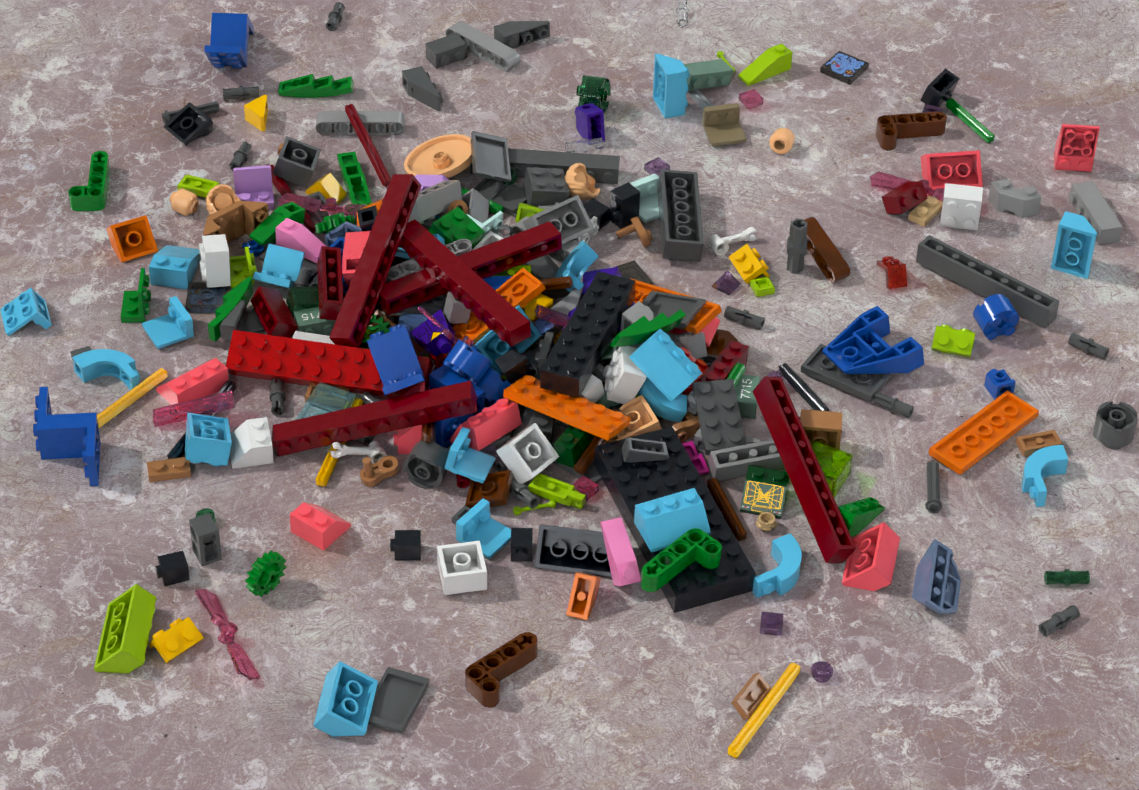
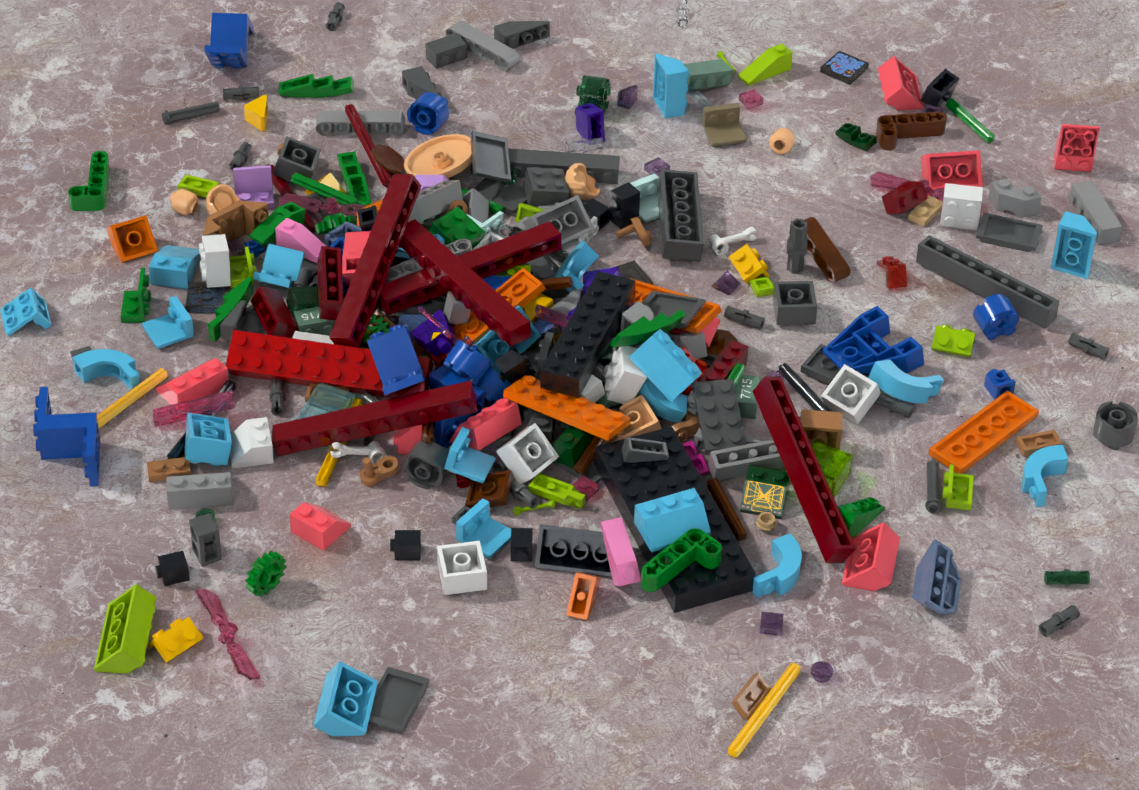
(189, 124): black slope -> none
(199, 490): none -> light grey slope
(236, 247): none -> slope
(322, 189): none -> green axle
(388, 158): none -> reddish brown piece
(428, 113): none -> blue brick
(484, 675): reddish brown beam -> none
(627, 97): none -> clear purple slope
(794, 302): none -> dark grey brick
(851, 394): none -> white brick
(852, 135): none -> dark green slope
(900, 85): none -> coral slope
(902, 385): none -> medium azure arch
(958, 489): none -> lime bracket
(1009, 232): none -> dark grey piece

